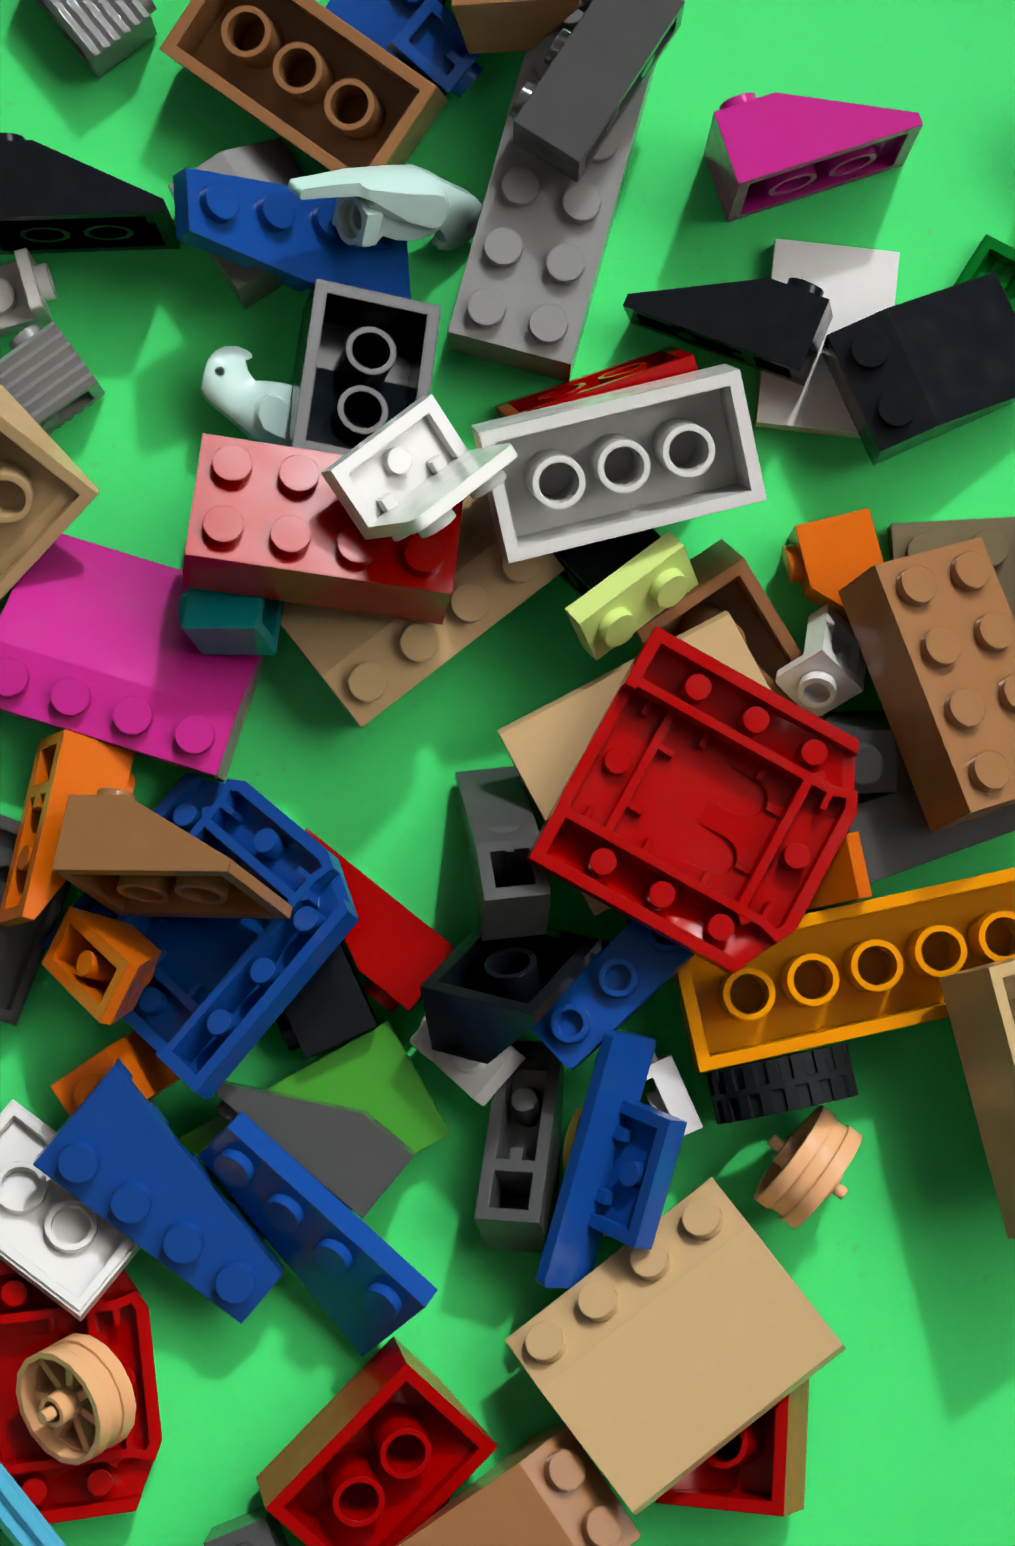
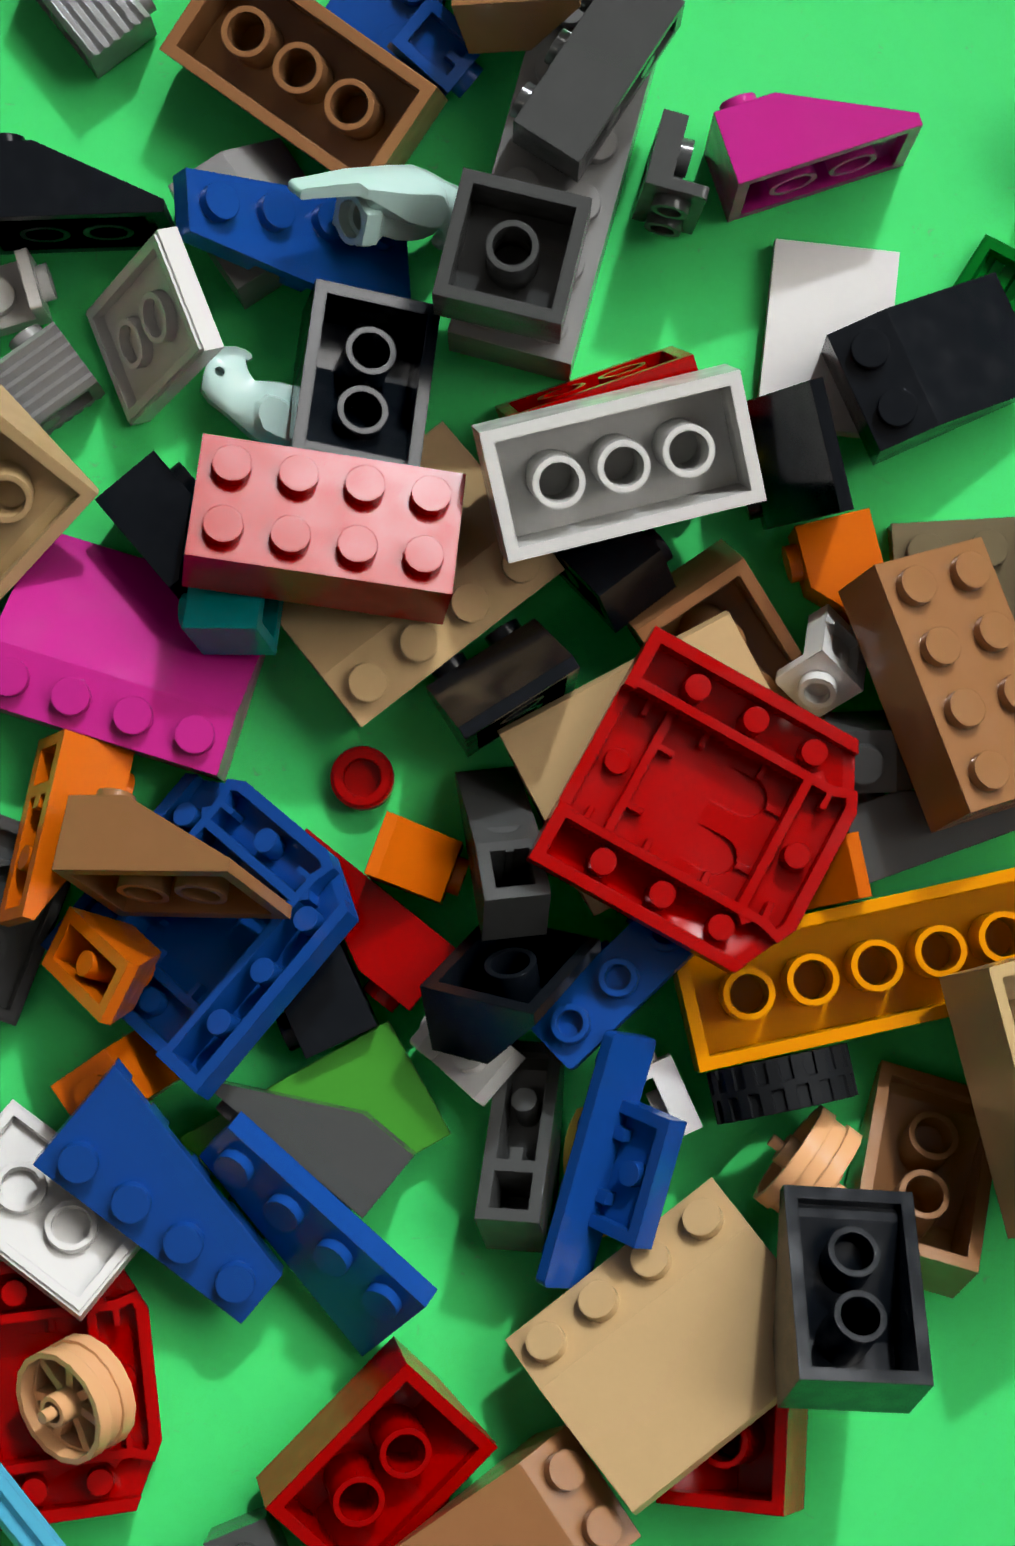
(154, 326): none -> white tile
(154, 514): none -> black slope
(362, 778): none -> red tile
(413, 474): white bracket -> none
(417, 859): none -> orange slope
(502, 683): none -> black slope
(511, 255): none -> dark grey brick
(632, 596): yellowish green plate -> none
(664, 198): none -> dark grey bracket
(747, 321): black slope -> none
(797, 456): none -> black slope
(849, 1302): none -> black slope
(928, 1142): none -> medium nougat slope

